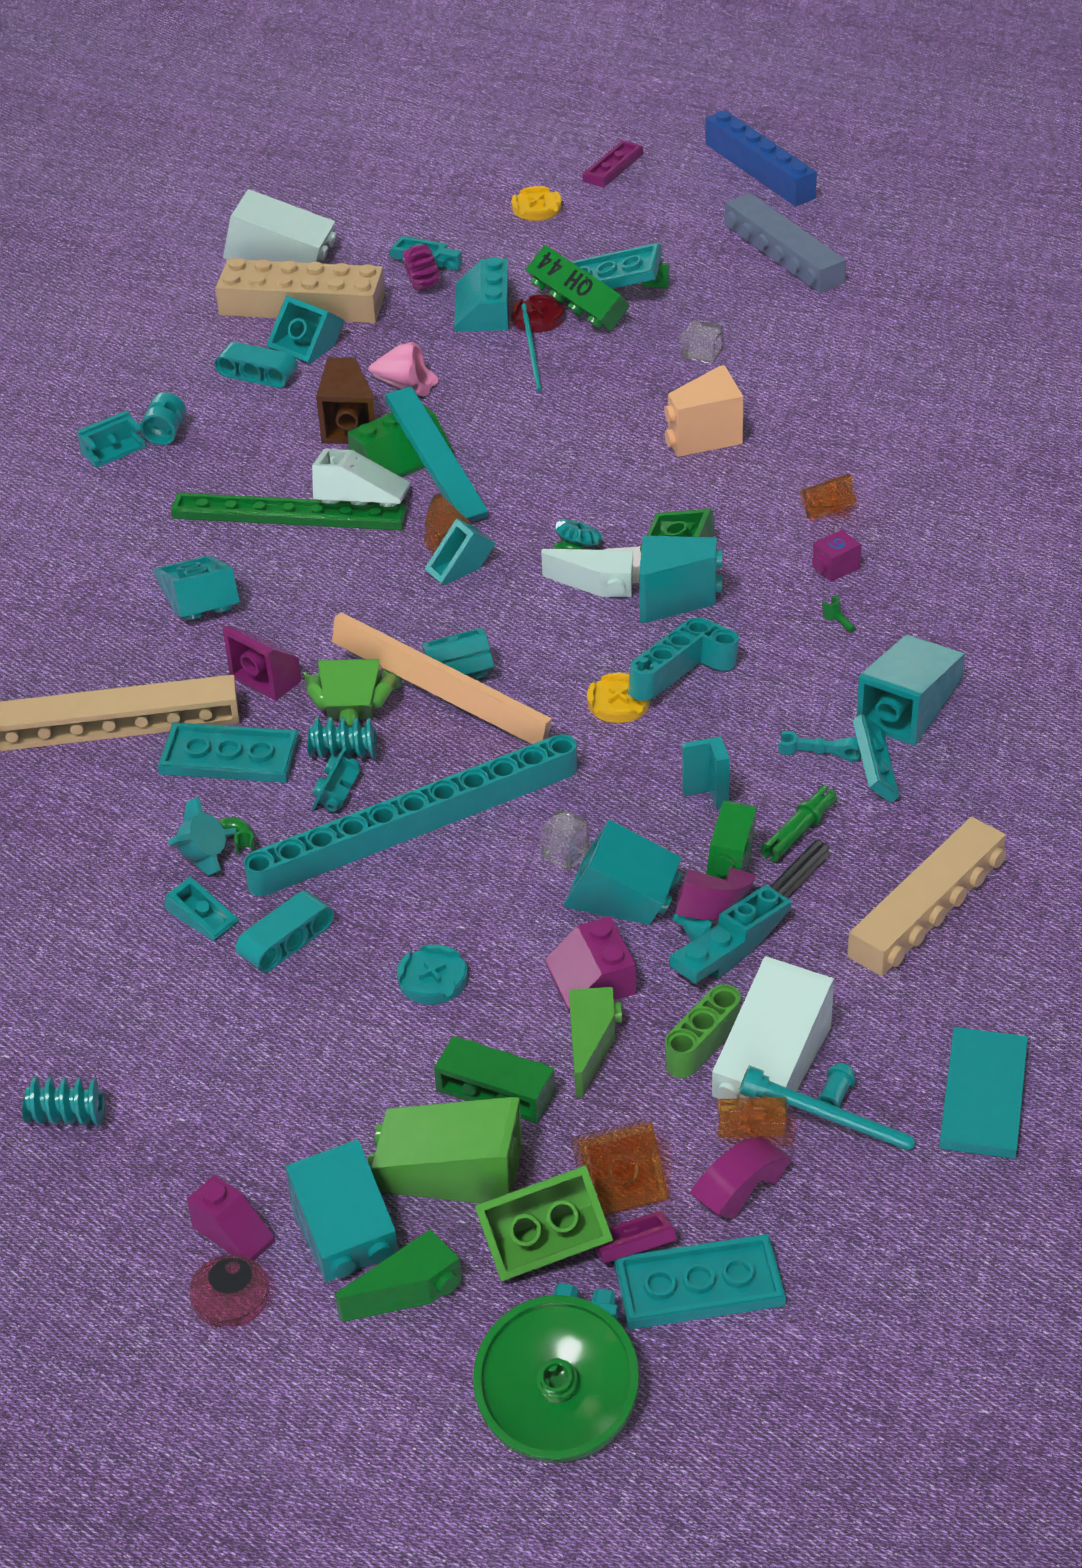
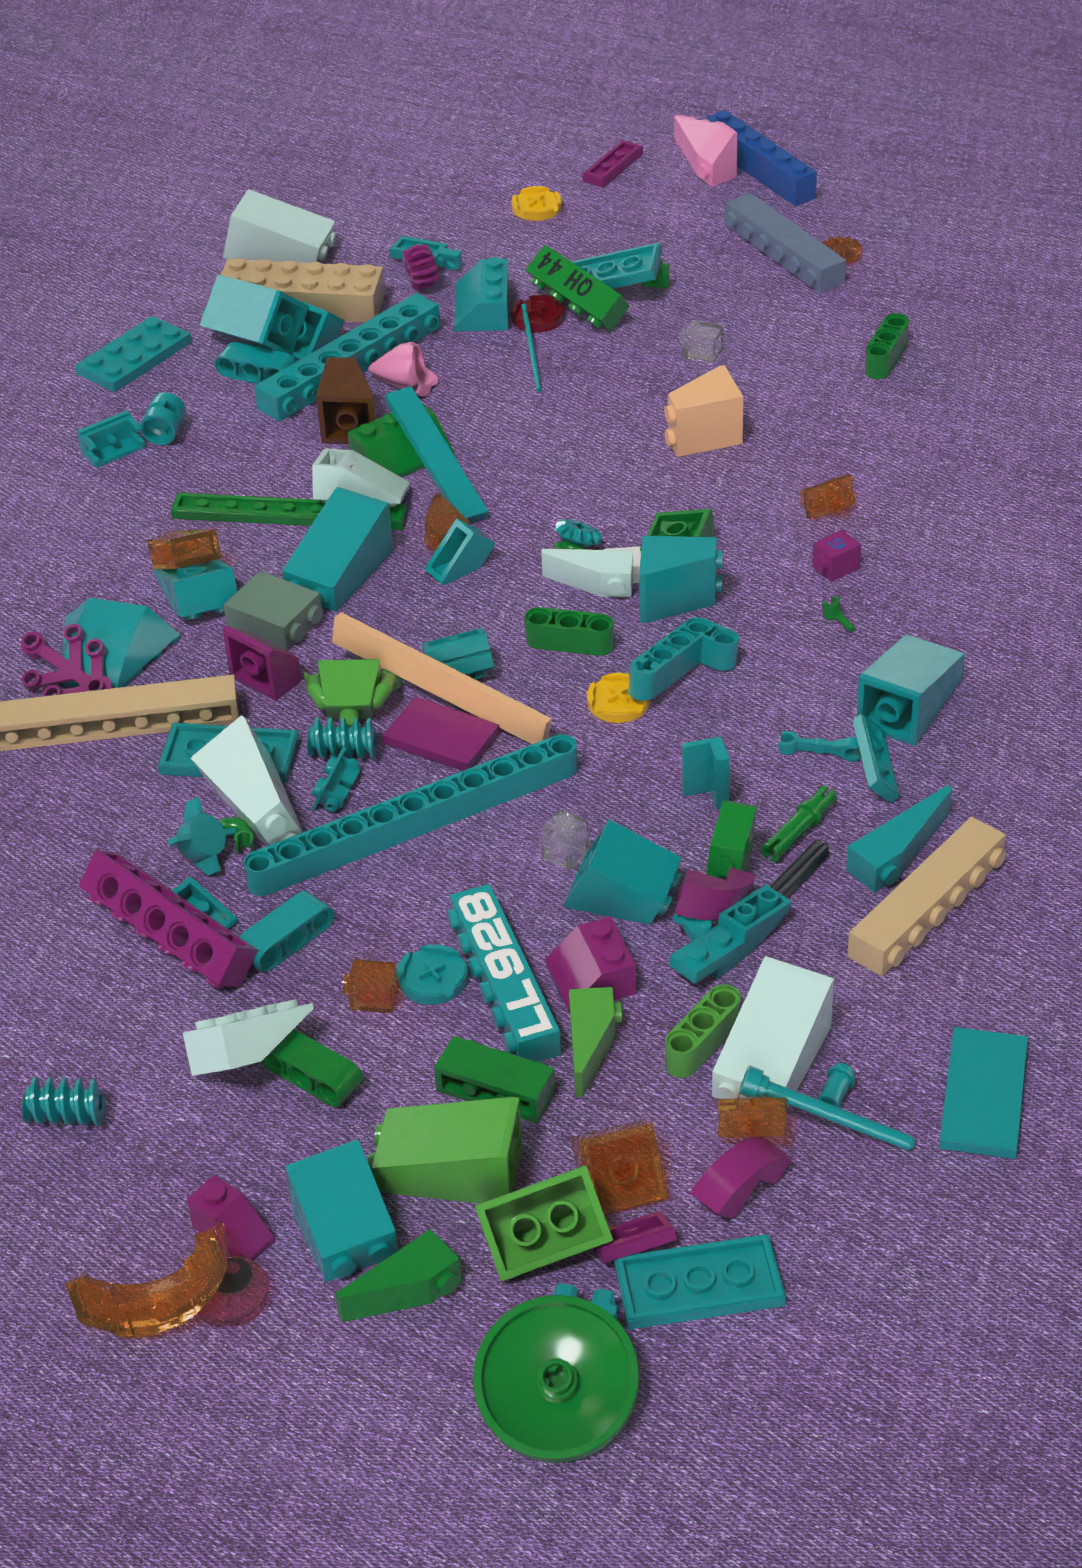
(68, 670): none -> magenta plant
(129, 633): none -> teal wedge
(133, 353): none -> teal plate
(157, 1304): none -> clear orange windscreen
(167, 919): none -> magenta brick
(184, 548): none -> clear orange slope
(241, 1036): none -> light aqua slope
(248, 782): none -> light aqua slope
(254, 314): none -> slope
(274, 609): none -> sand green brick
(298, 383): none -> teal brick
(314, 1068): none -> green beam
(342, 547): none -> teal slope
(371, 985): none -> clear orange brick
(441, 734): none -> magenta tile
(503, 974): none -> teal brick
(569, 631): none -> green beam
(708, 148): none -> bright pink wedge
(845, 247): none -> clear orange gear
(886, 346): none -> green beam
(889, 849): none -> teal slope

